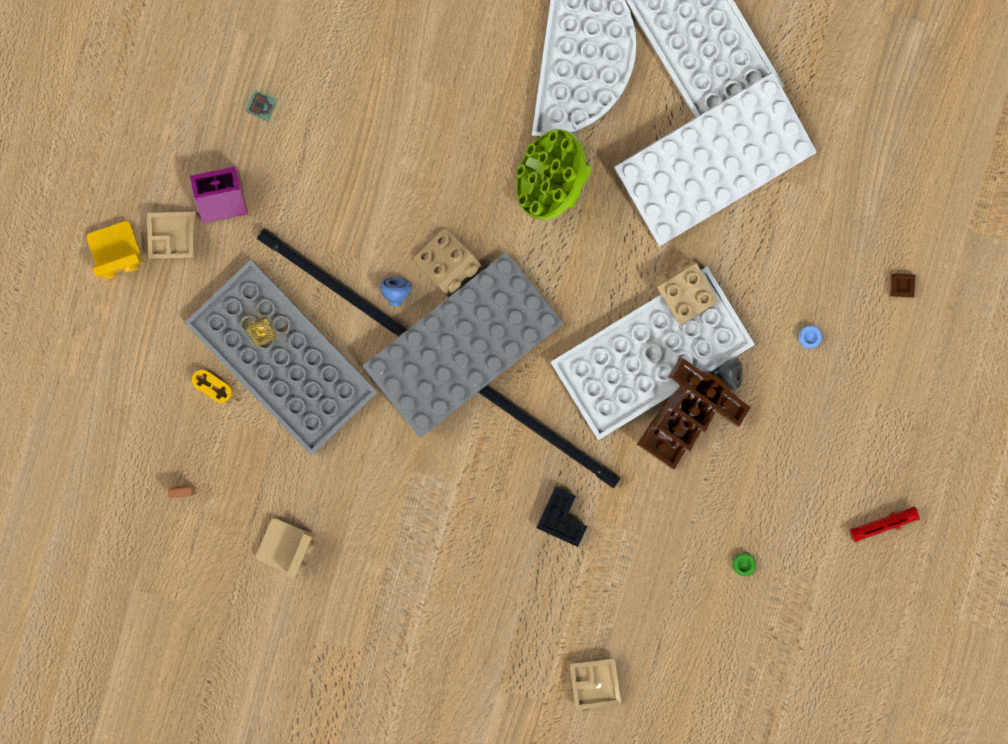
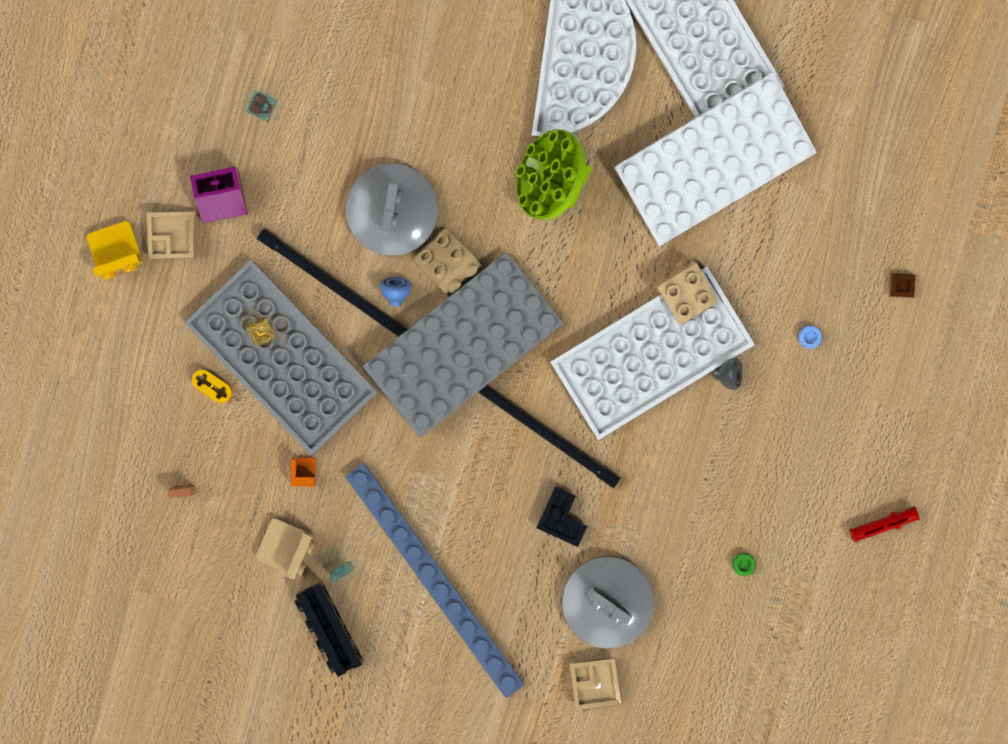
(303, 471): none -> orange panel
(329, 629): none -> black brick
(341, 571): none -> clear light blue tile
(391, 209): none -> light grey bracket
(434, 580): none -> sand blue plate
(608, 602): none -> light grey bracket
(689, 413): reddish brown slope -> none

